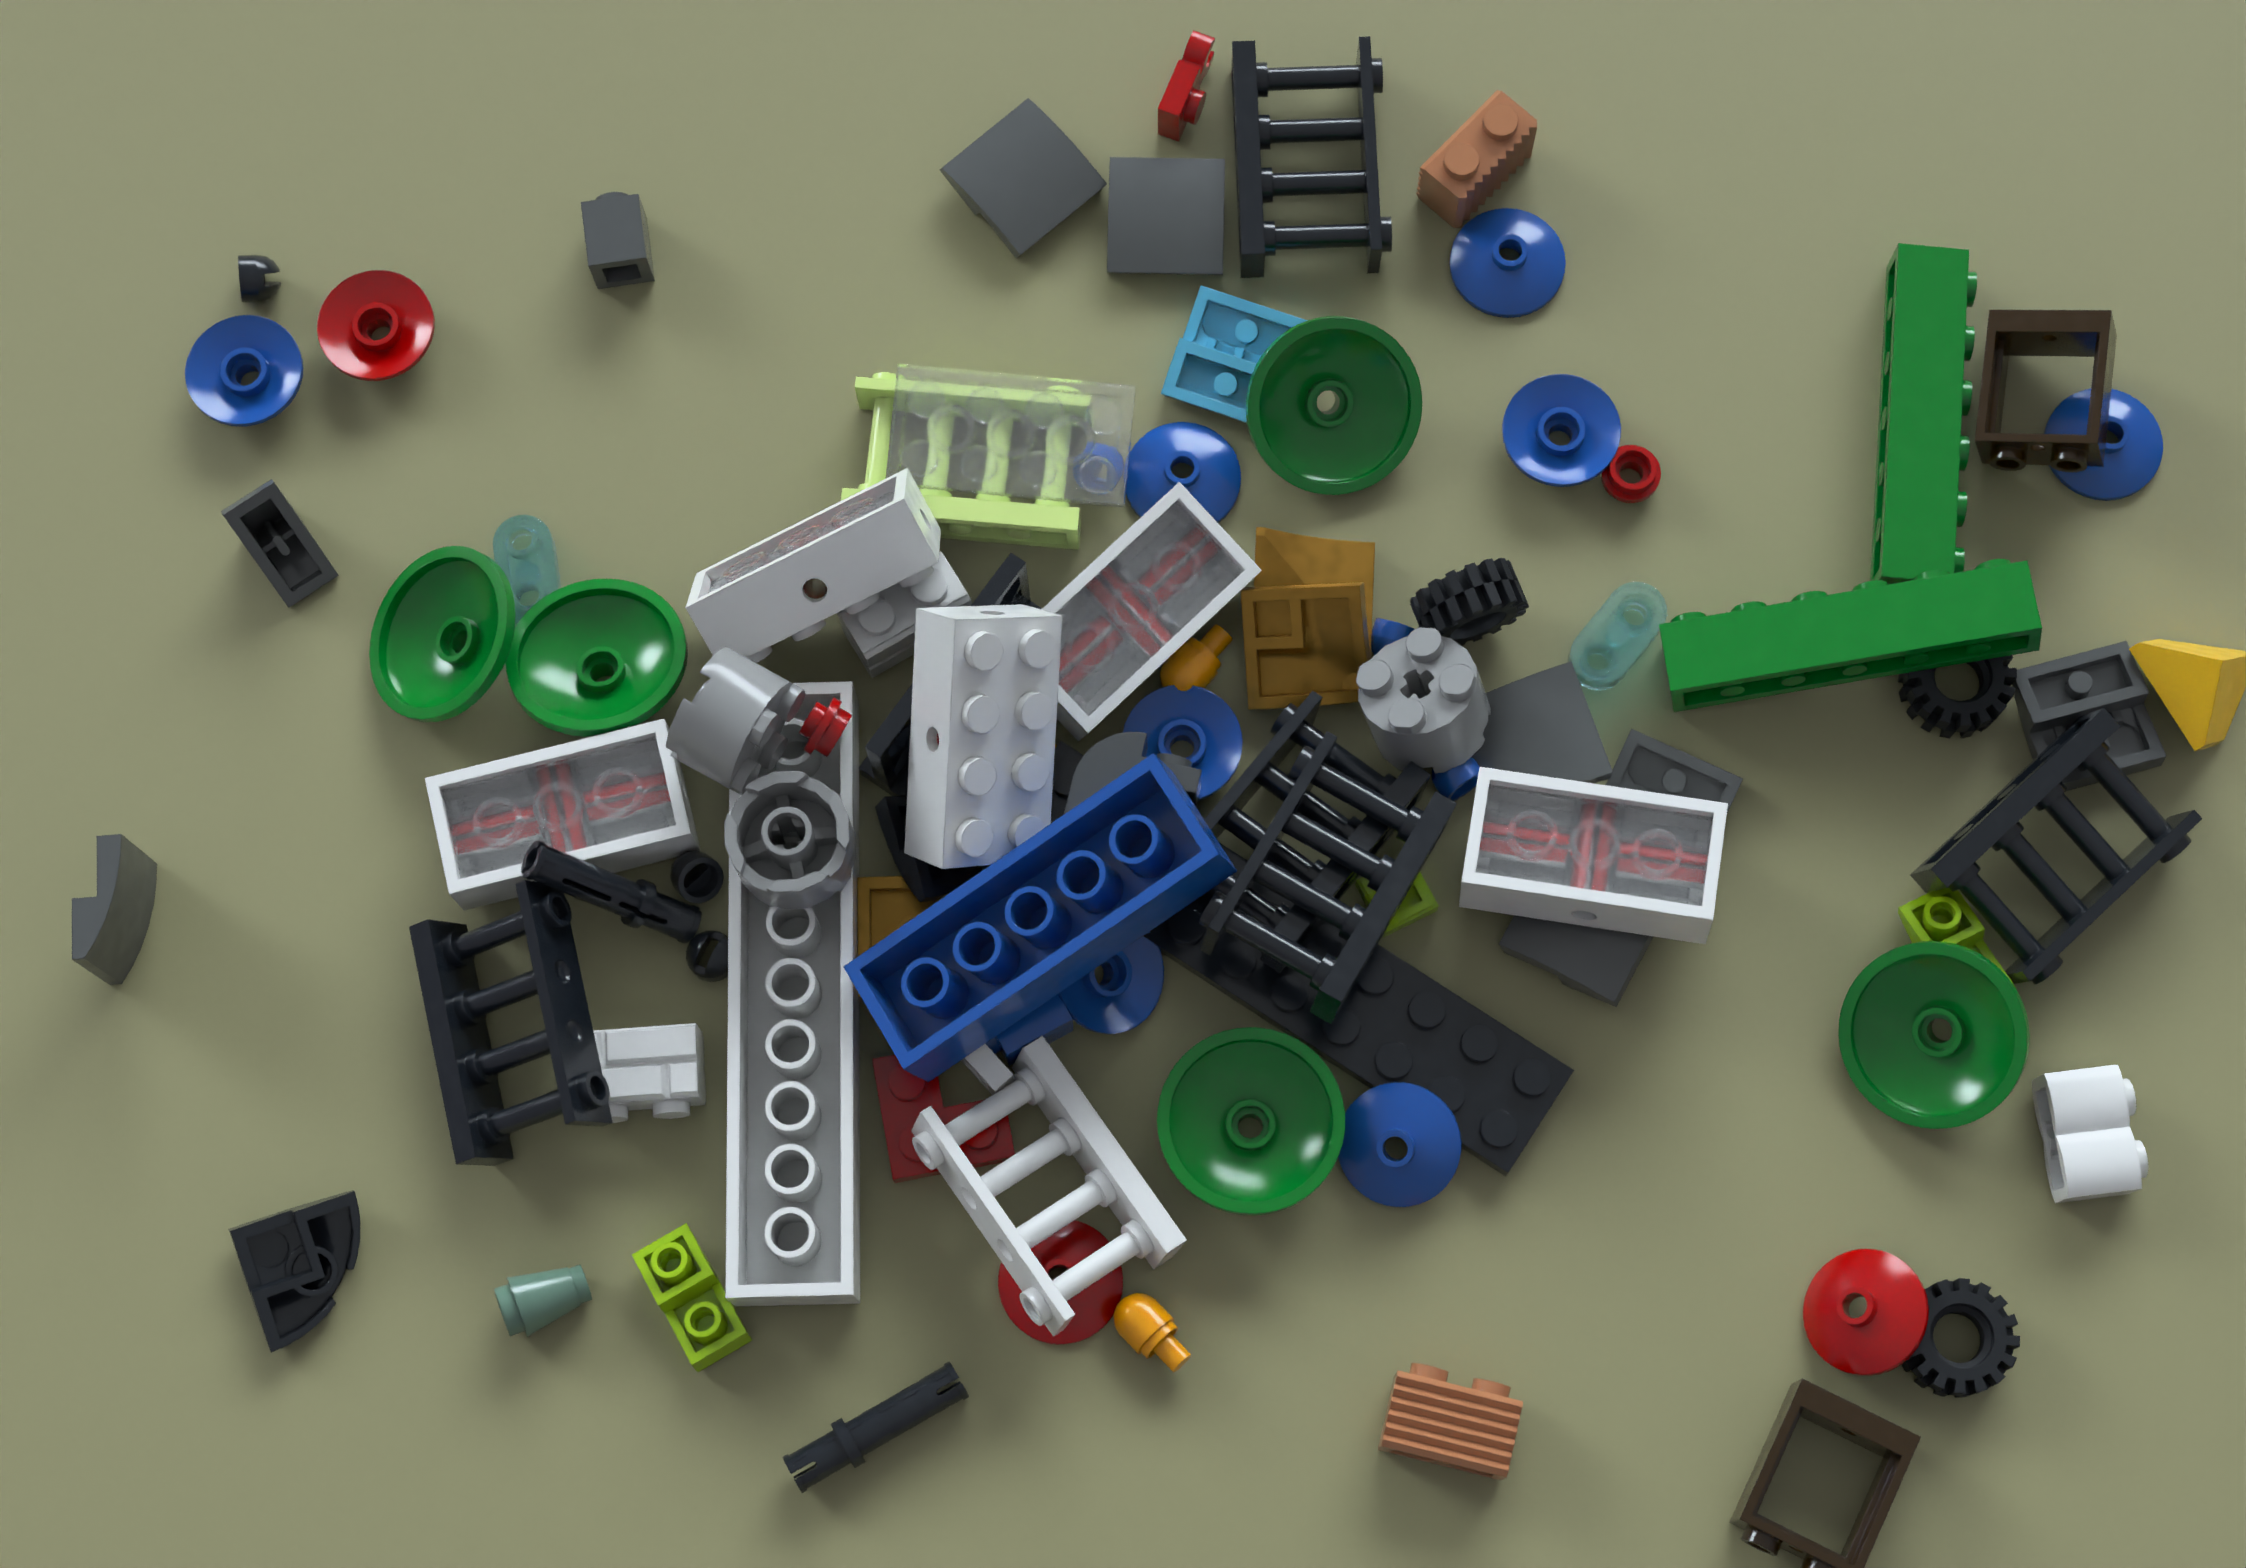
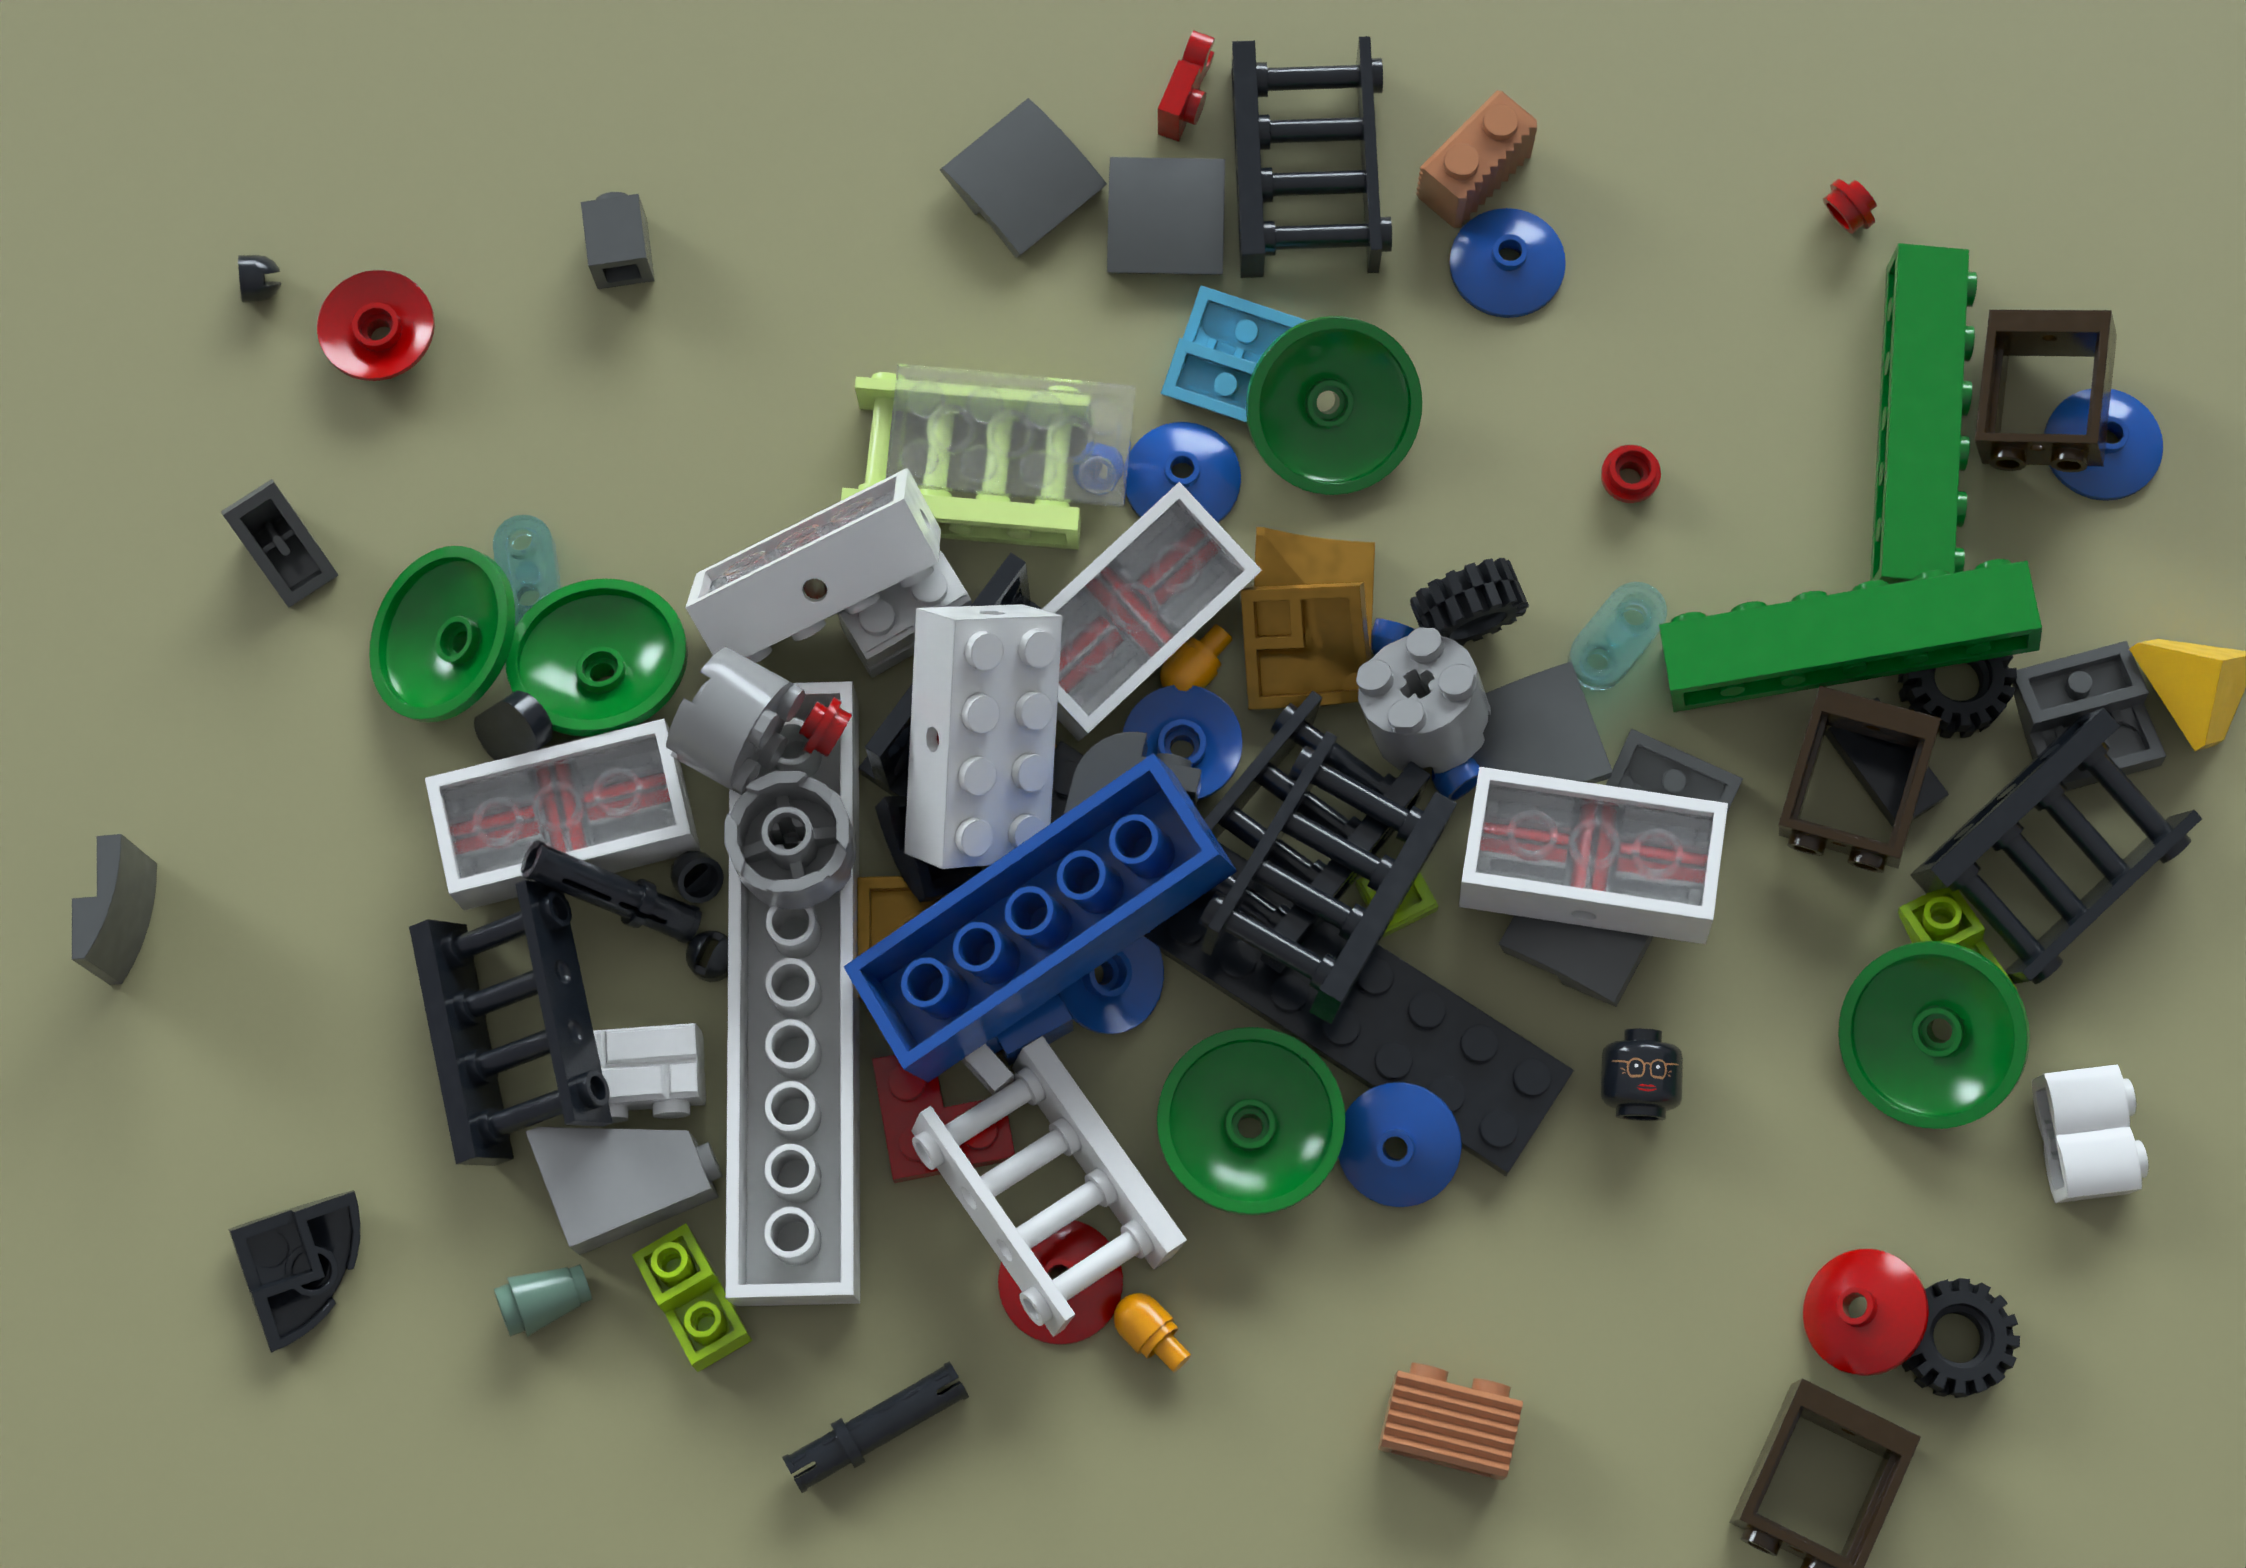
(231, 351): blue dish -> none
(513, 726): none -> black tile
(621, 1179): none -> light grey slope
(1568, 406): blue dish -> none
(1642, 1075): none -> black head
(1850, 205): none -> red plate
(1872, 720): none -> dark brown window
(1884, 771): none -> black tile

